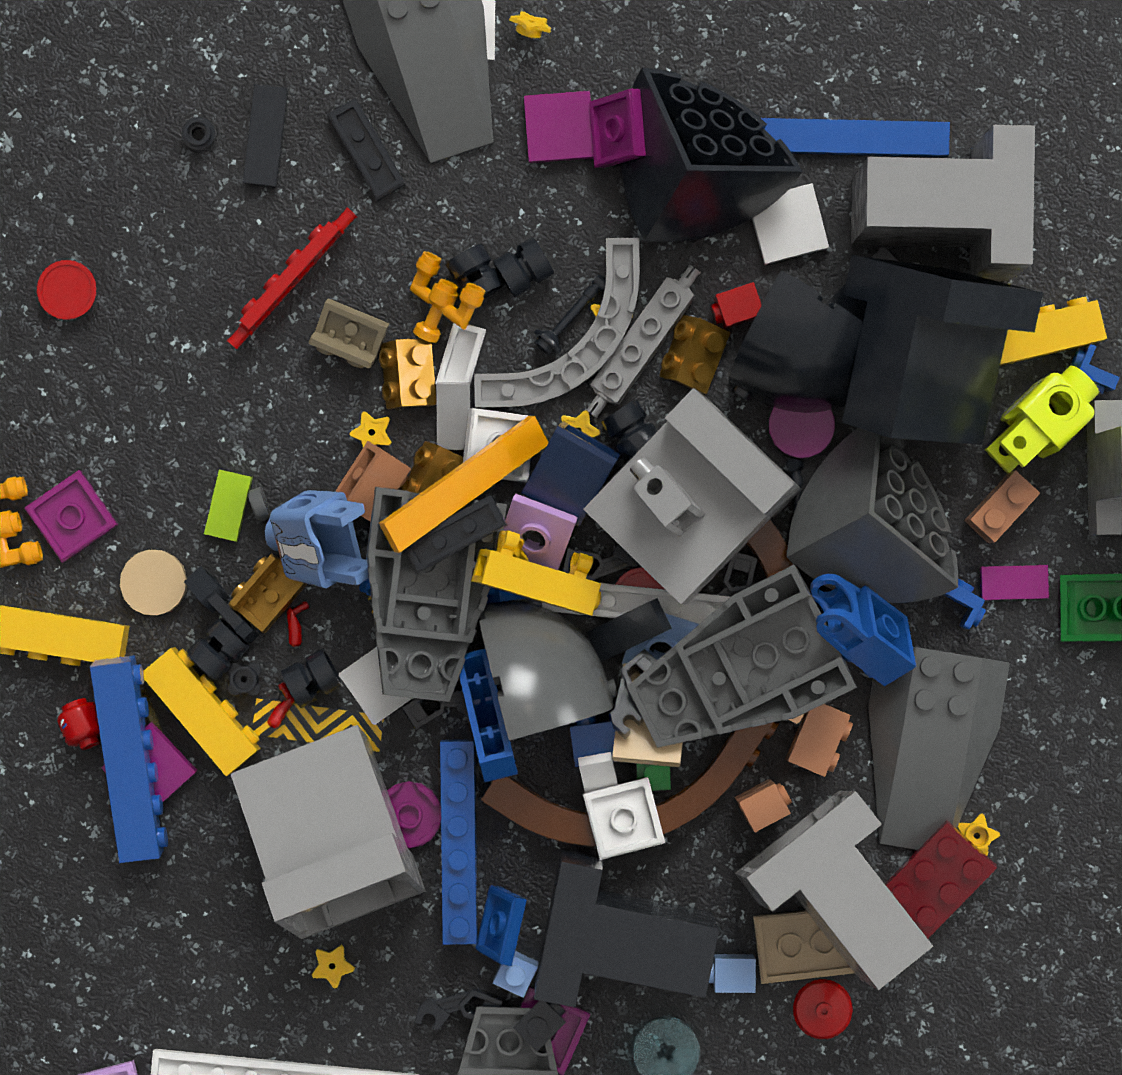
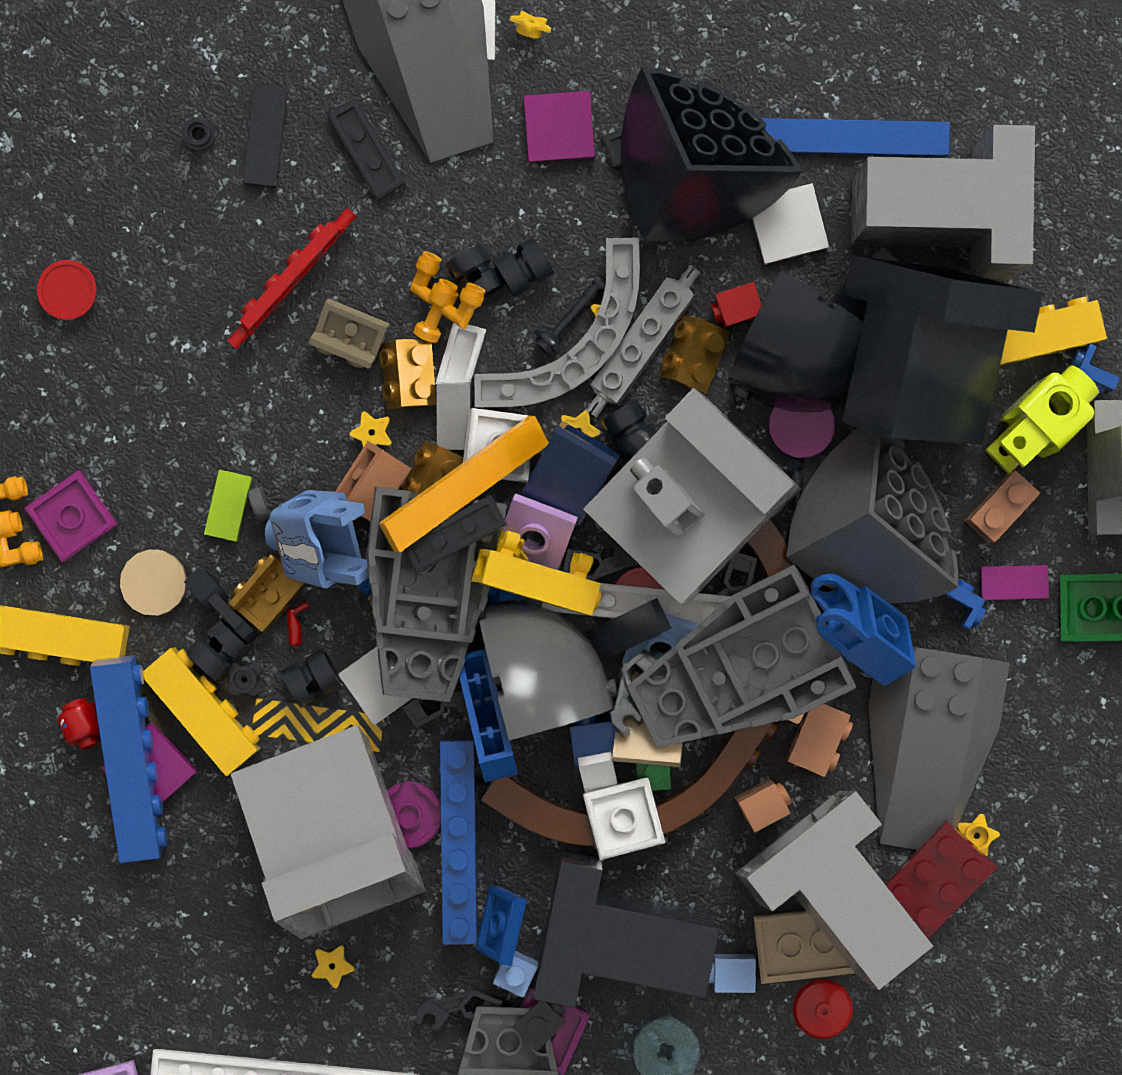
(282, 708): red piece -> none
(617, 128): magenta tile -> none

